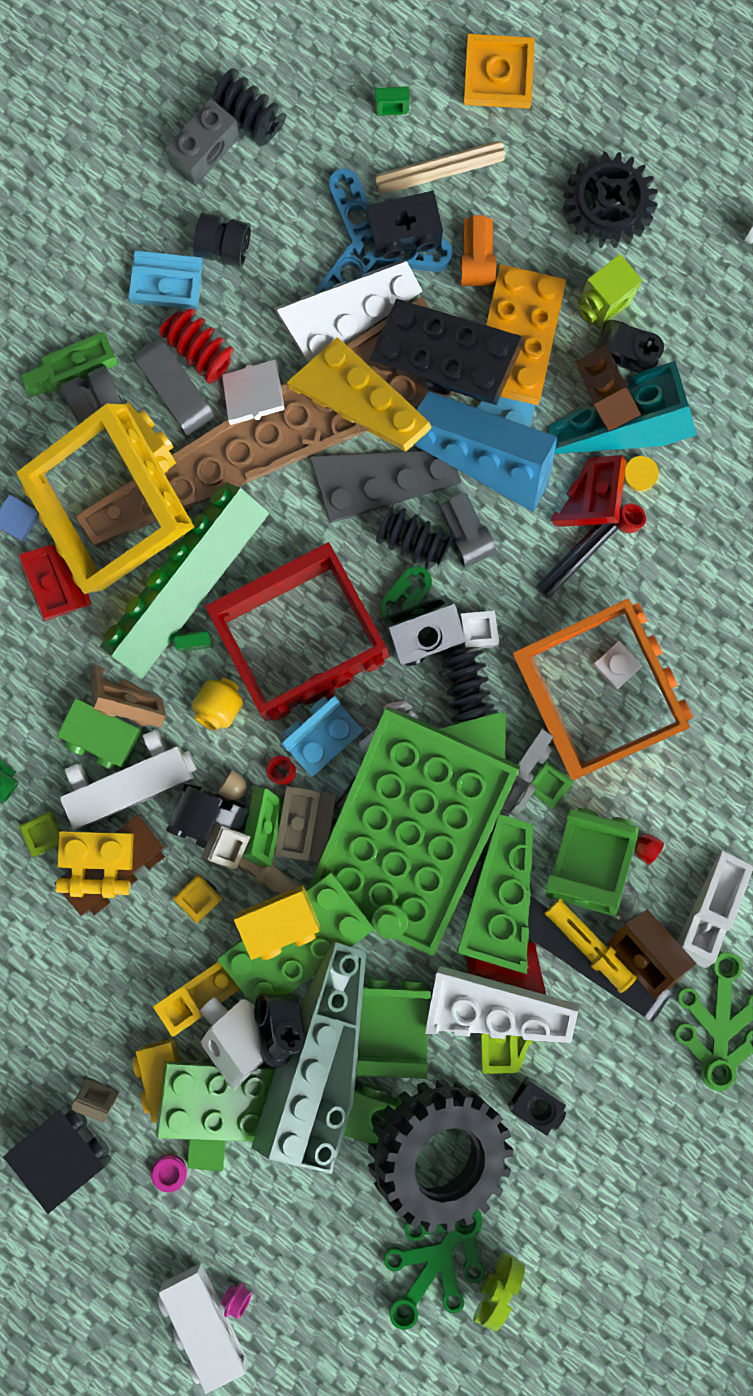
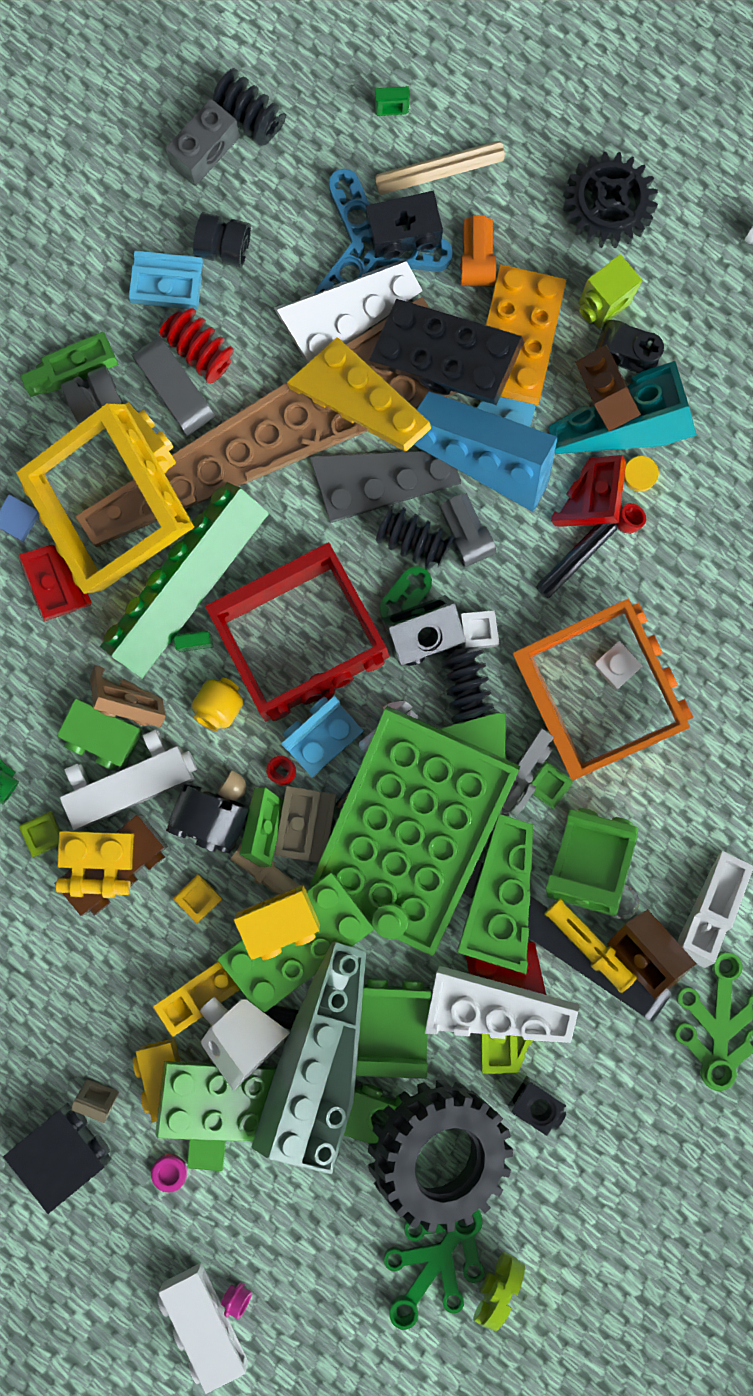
(225, 846): tile -> none
(253, 392): white piece -> none
(278, 1027): black piece -> none
(499, 71): light orange plate -> none
(648, 848): red hinge -> none

